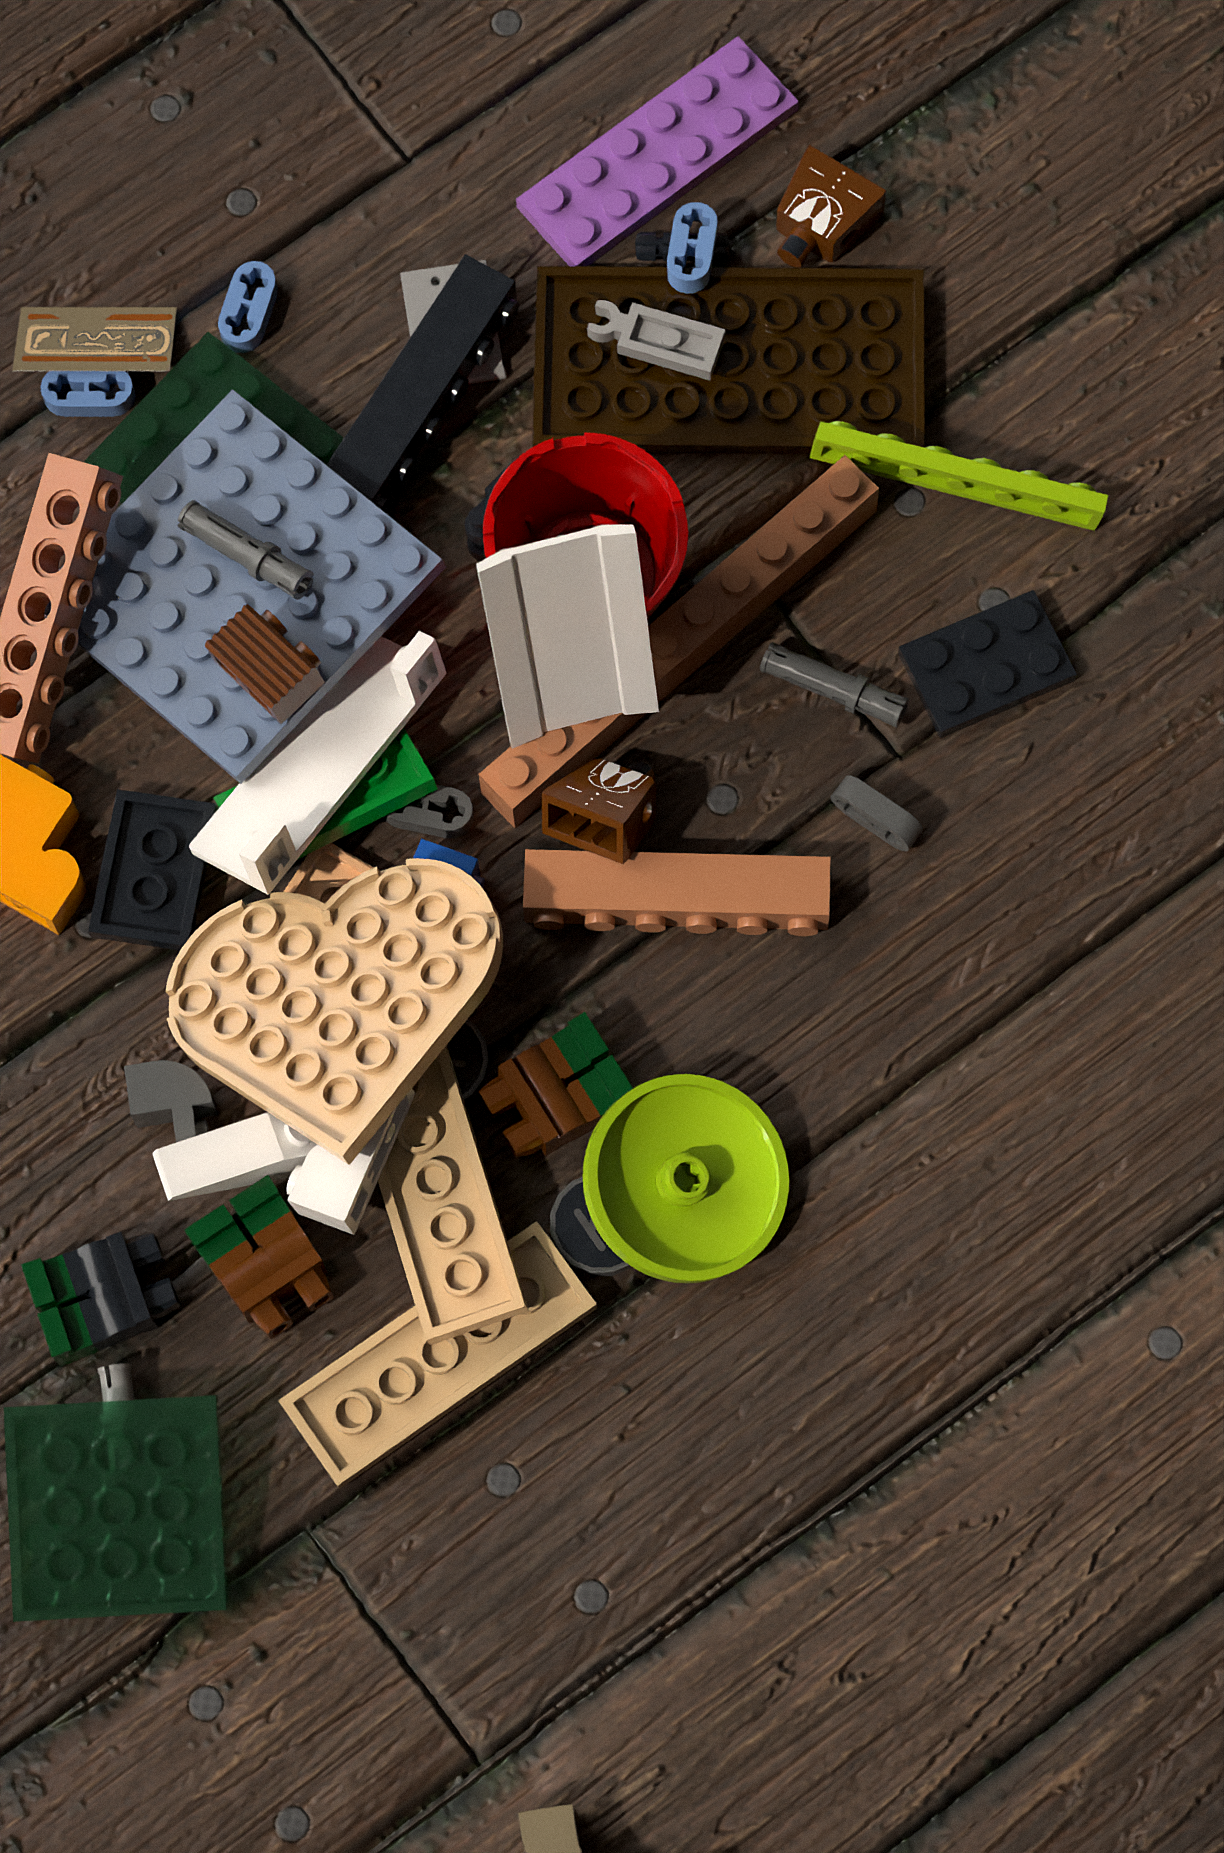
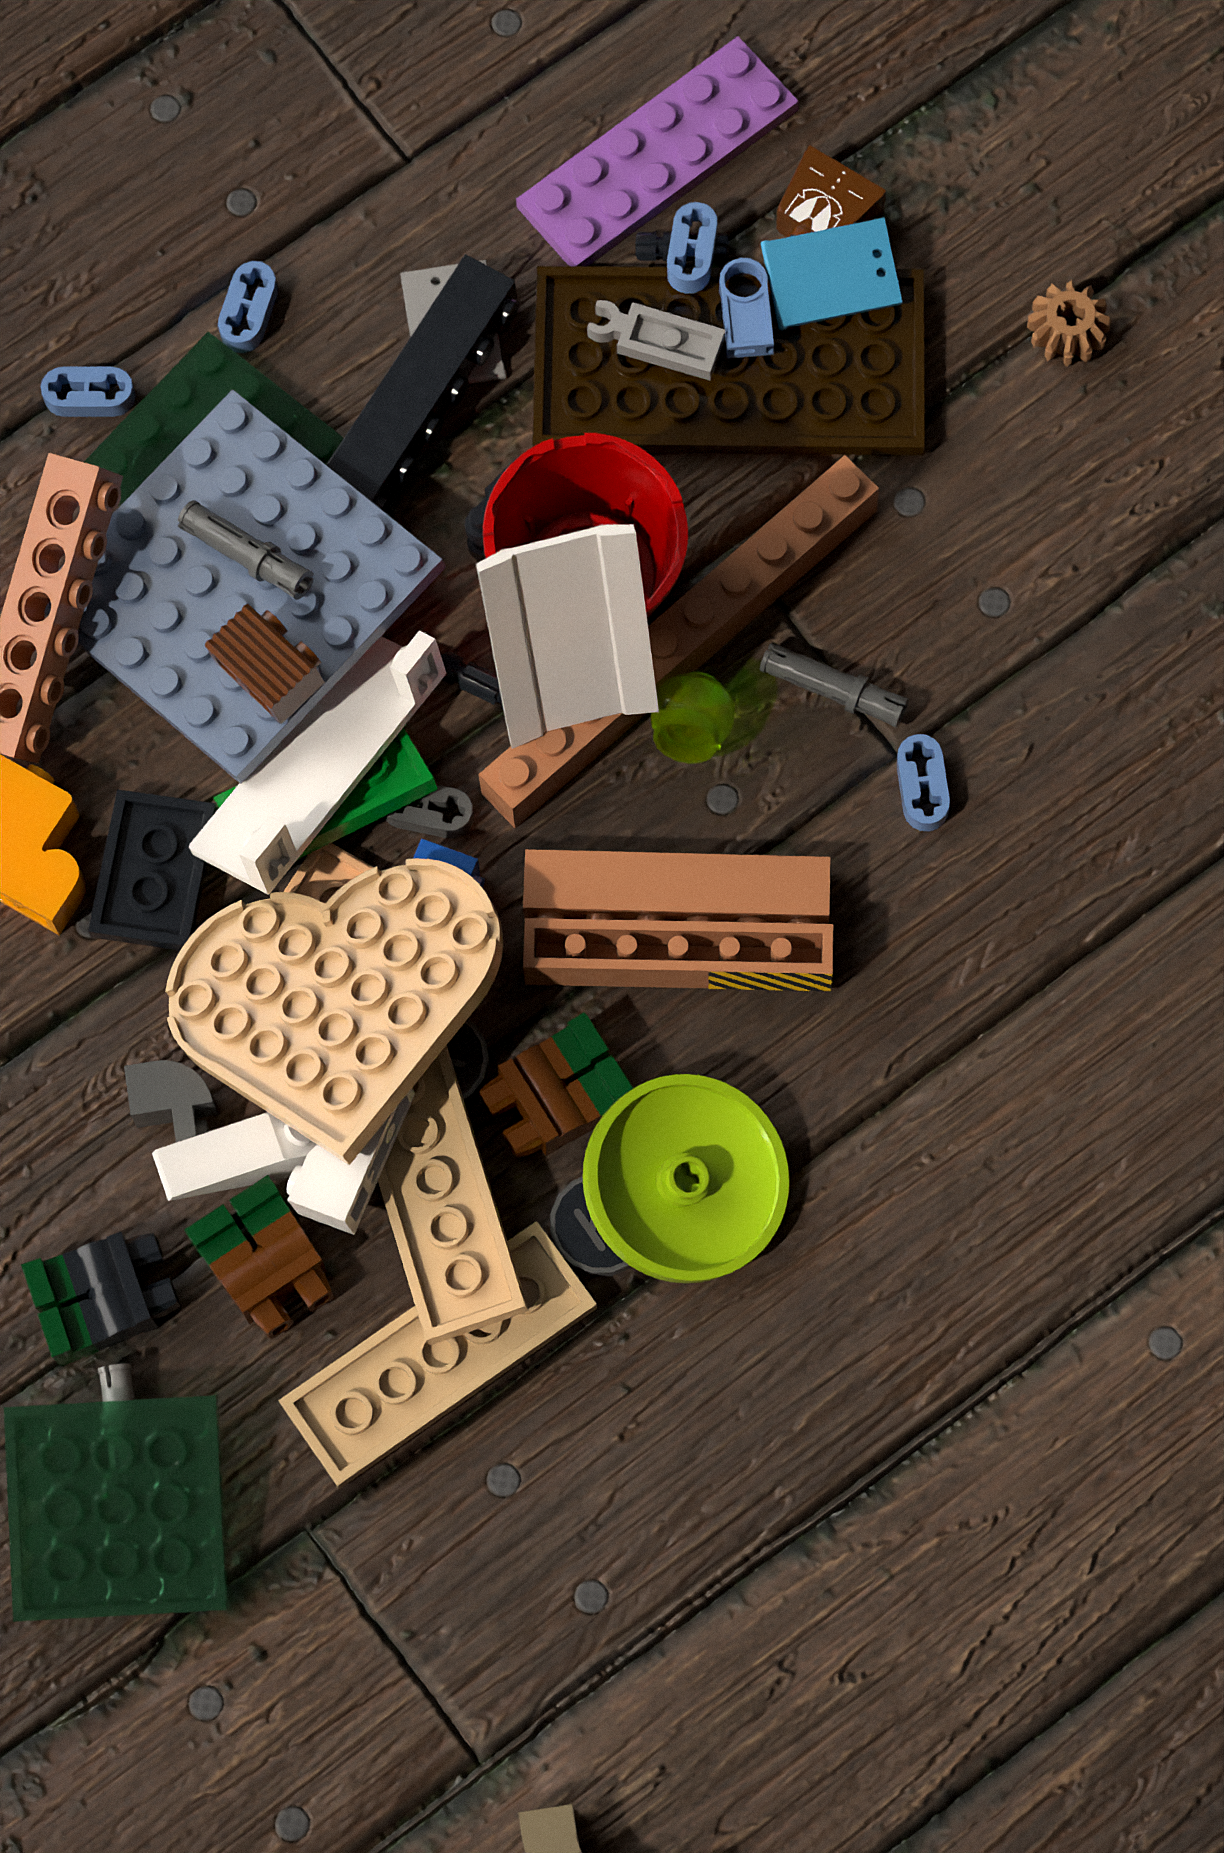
(94, 339): dark tan sticker -> none
(472, 678): none -> black axle
(602, 808): reddish brown torso -> none
(678, 954): none -> nougat brick
(692, 717): none -> clear neon green piece
(746, 318): none -> medium blue piece
(831, 273): none -> dark azure container
(876, 813): dark grey beam -> none
(934, 781): none -> medium blue beam
(972, 479): lime plate -> none
(986, 663): black plate -> none
(1087, 320): none -> medium nougat gear

